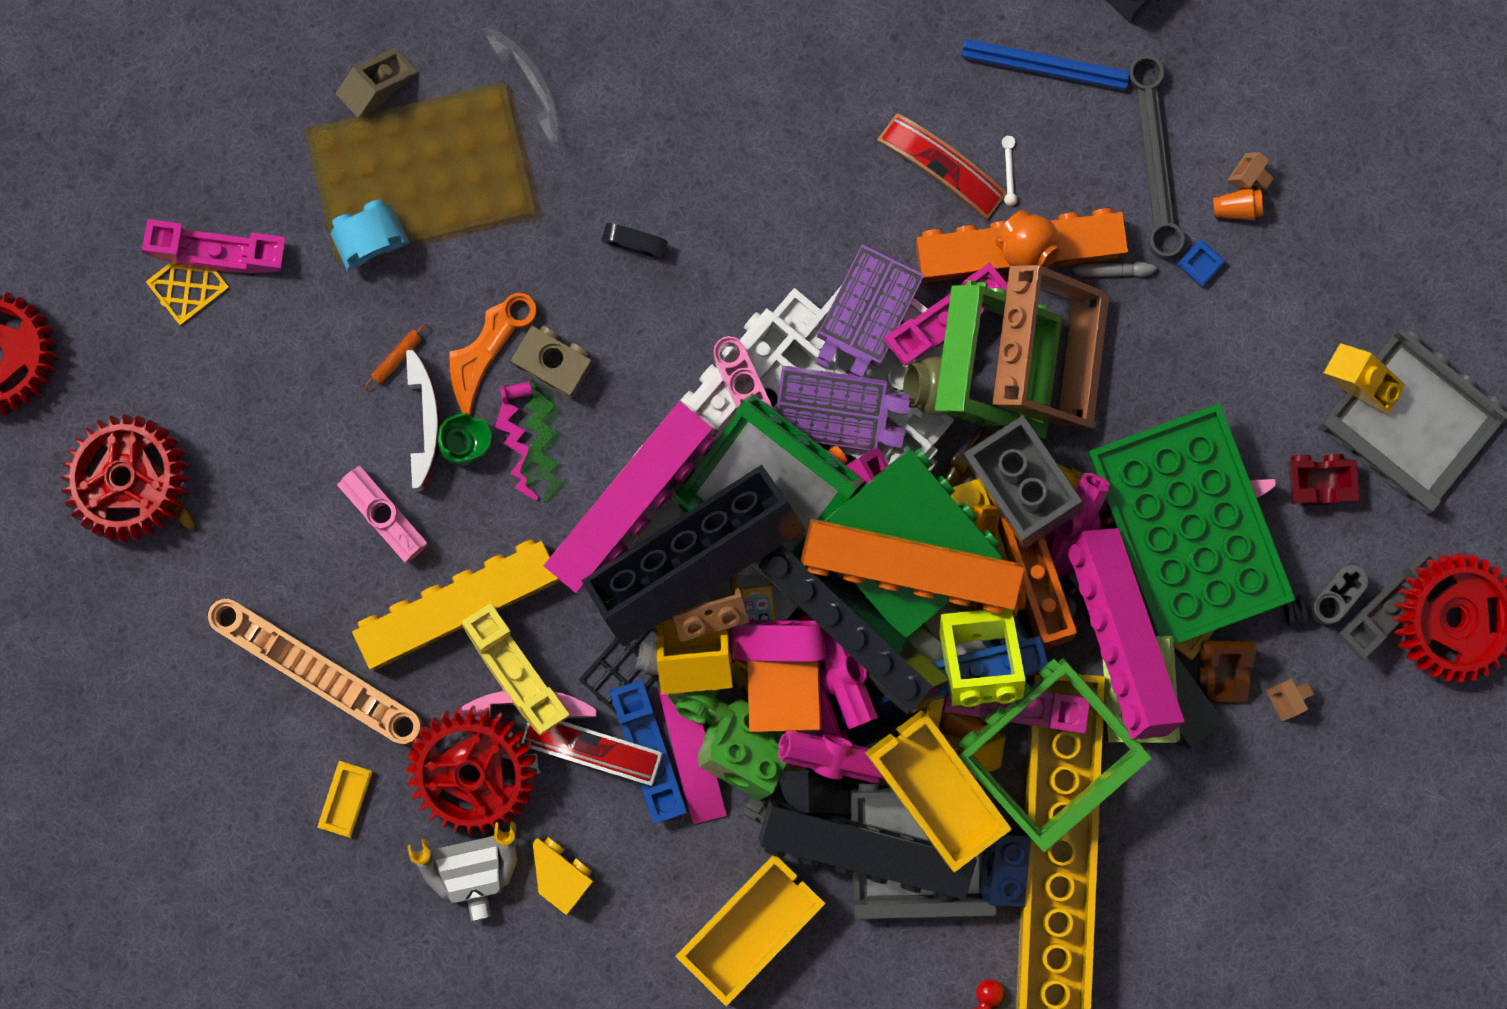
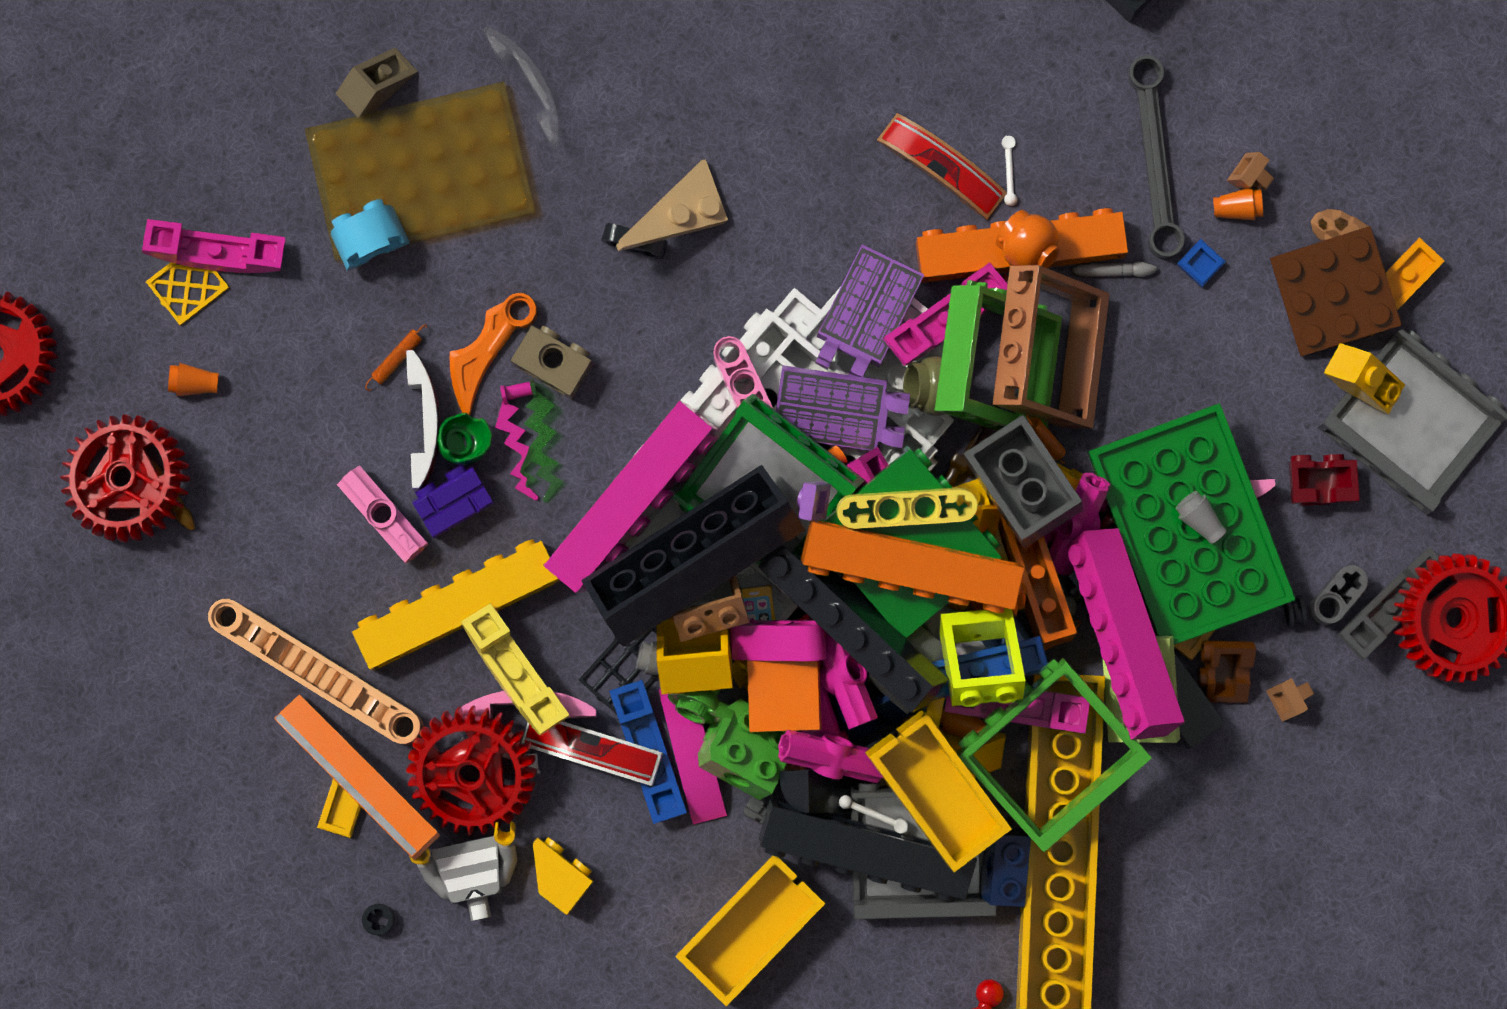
(191, 380): none -> orange cone
(357, 777): none -> orange tile
(368, 924): none -> black bush
(452, 501): none -> dark purple brick
(685, 209): none -> tan wing
(813, 500): none -> medium lavender plate
(900, 825): none -> white hinge
(906, 502): none -> light yellow beam
(1045, 64): blue axle -> none
(1053, 446): none -> orange piece
(1200, 516): none -> light grey cone
(1334, 223): none -> medium nougat rock
(1335, 291): none -> reddish brown plate
(1412, 271): none -> light orange plate

